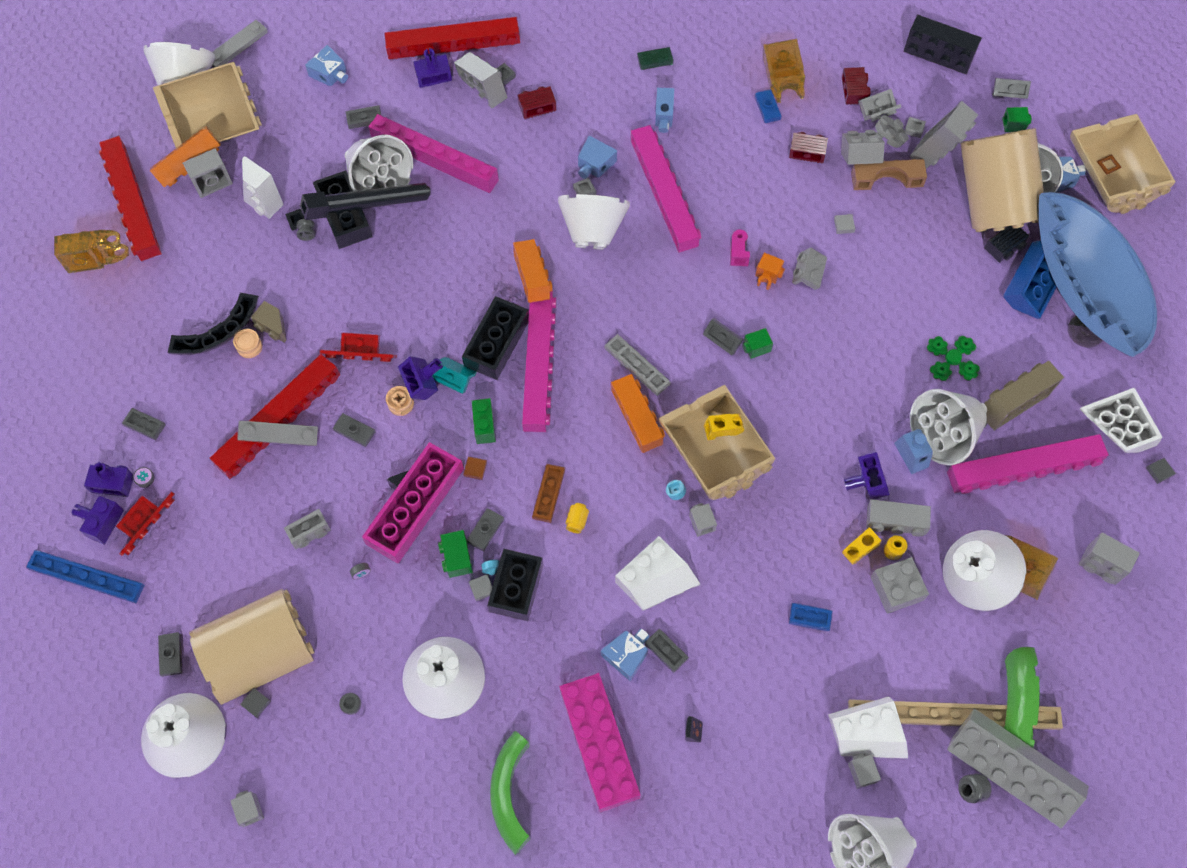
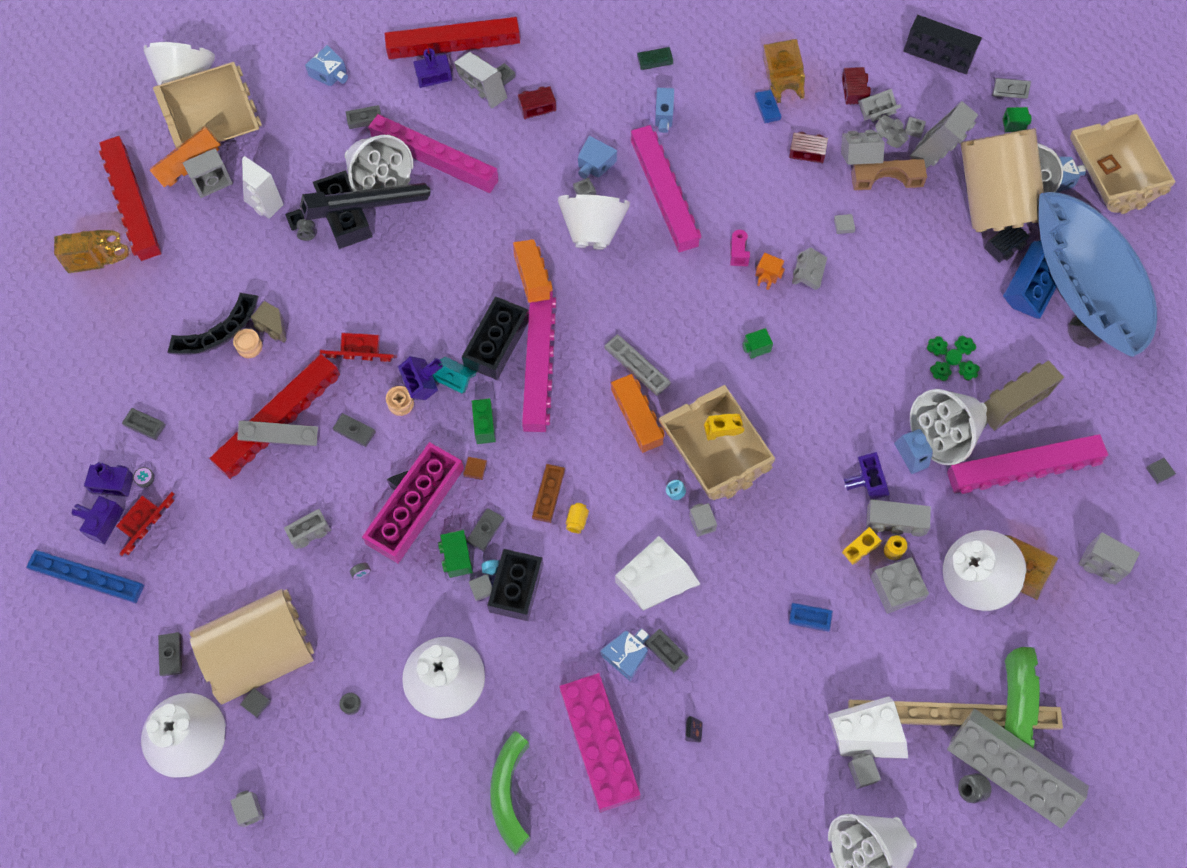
(238, 43): light grey plate -> none
(723, 336): dark grey plate -> none
(1125, 421): white wedge -> none

